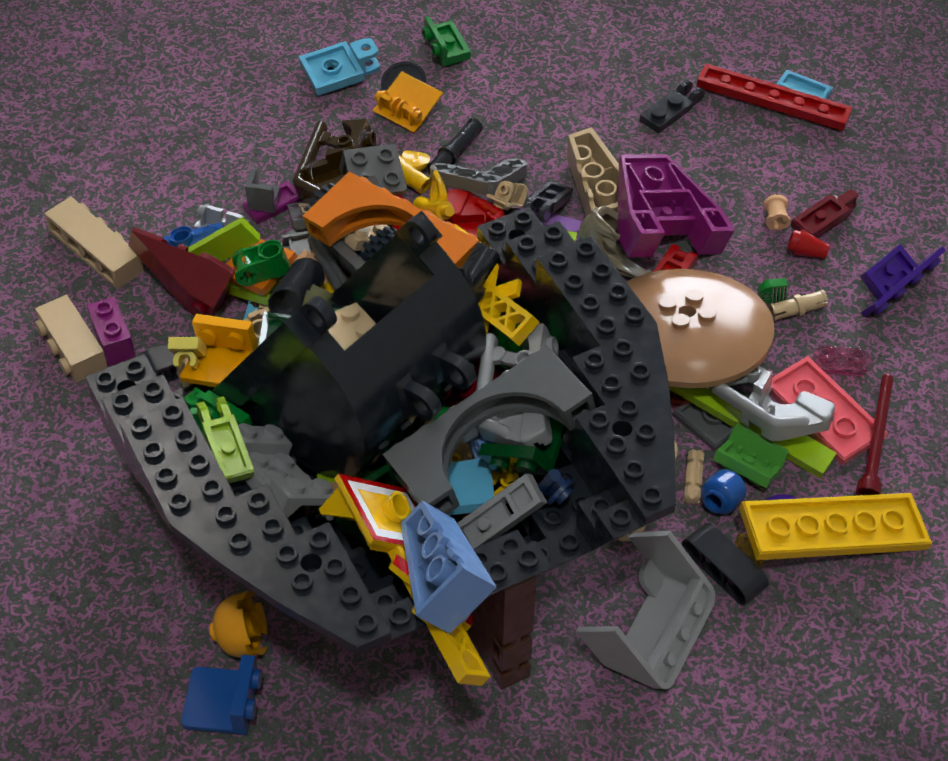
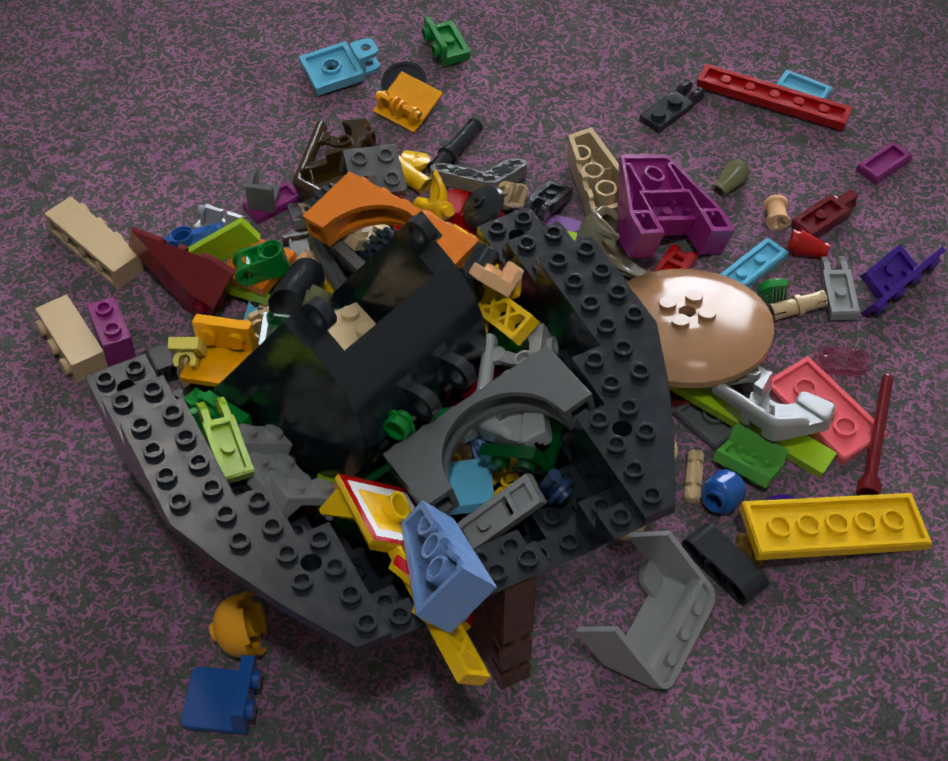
(399, 424): none -> green plate
(483, 205): none -> black piece
(501, 281): none -> light nougat bracket
(733, 175): none -> olive cone
(756, 263): none -> medium azure tile
(839, 290): none -> light grey hinge
(884, 163): none -> magenta tile

